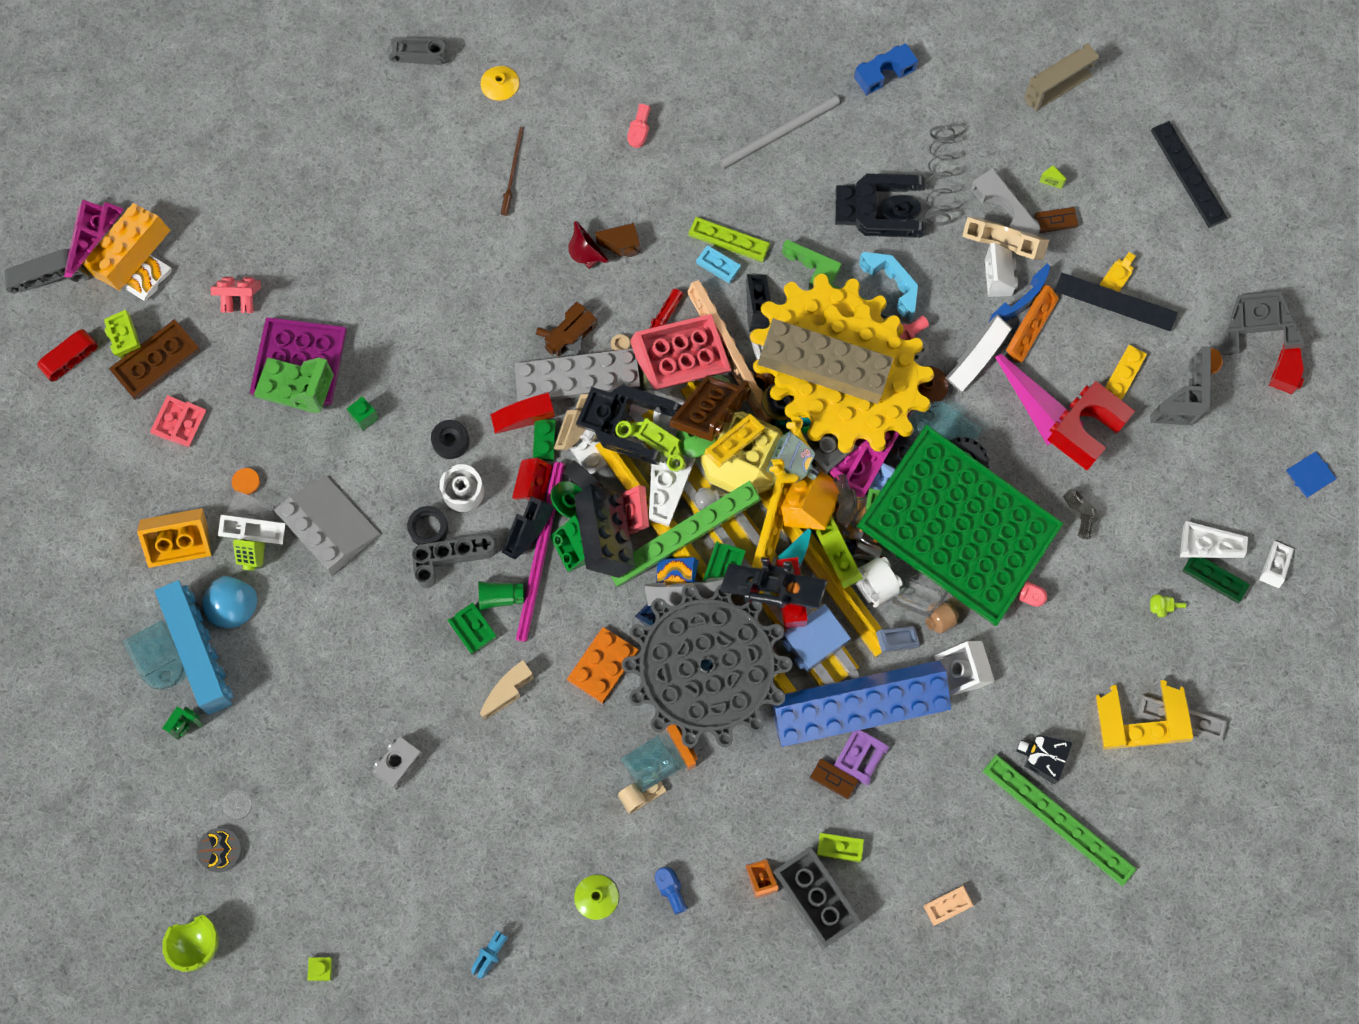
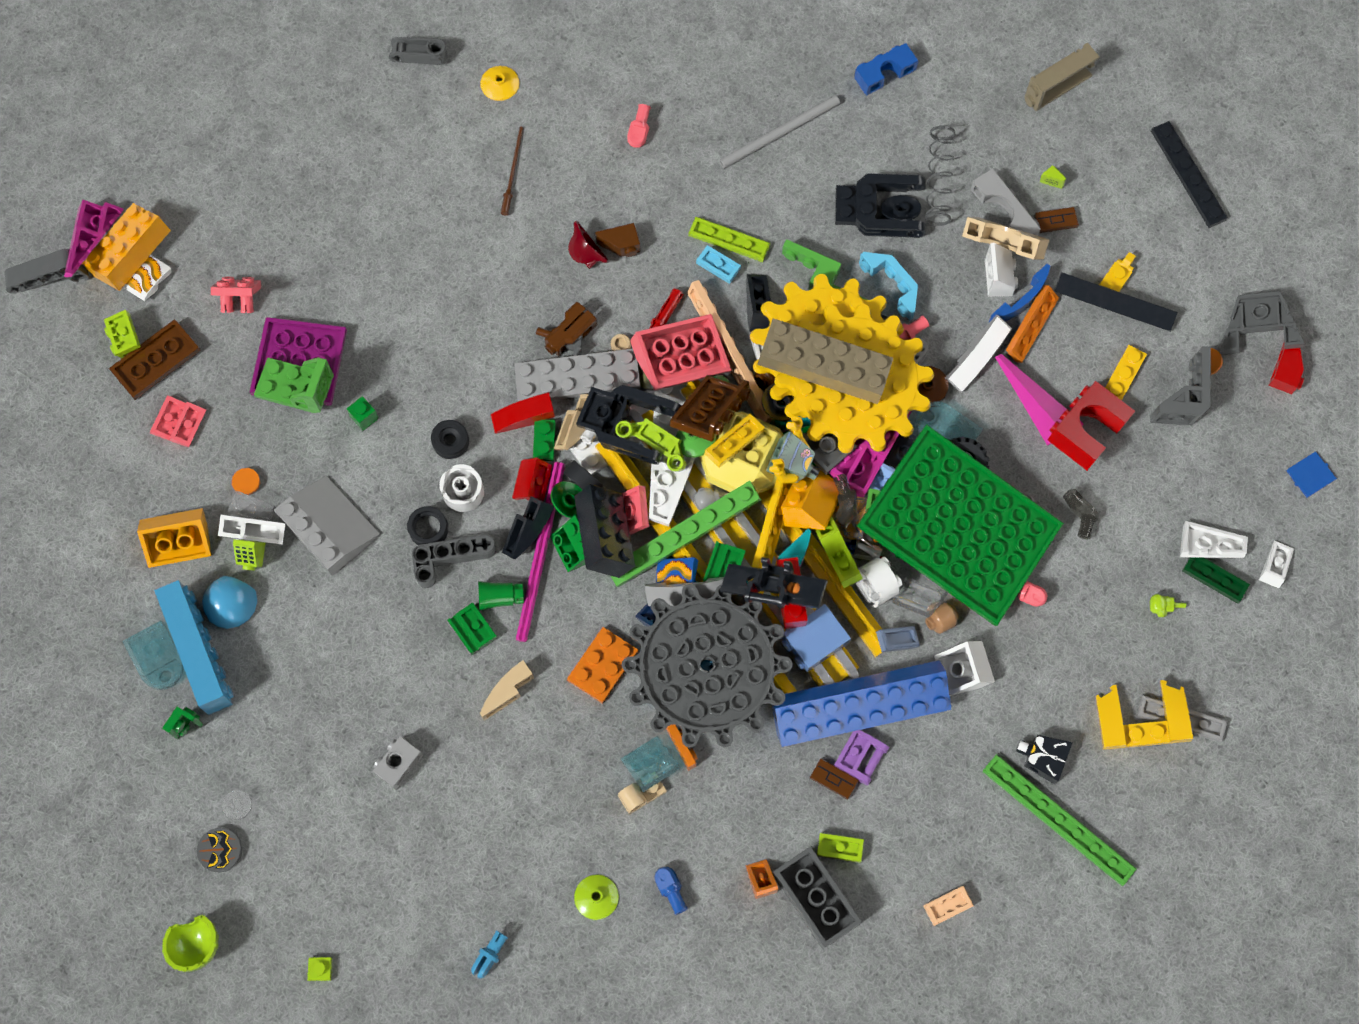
(66, 354): red beam -> none

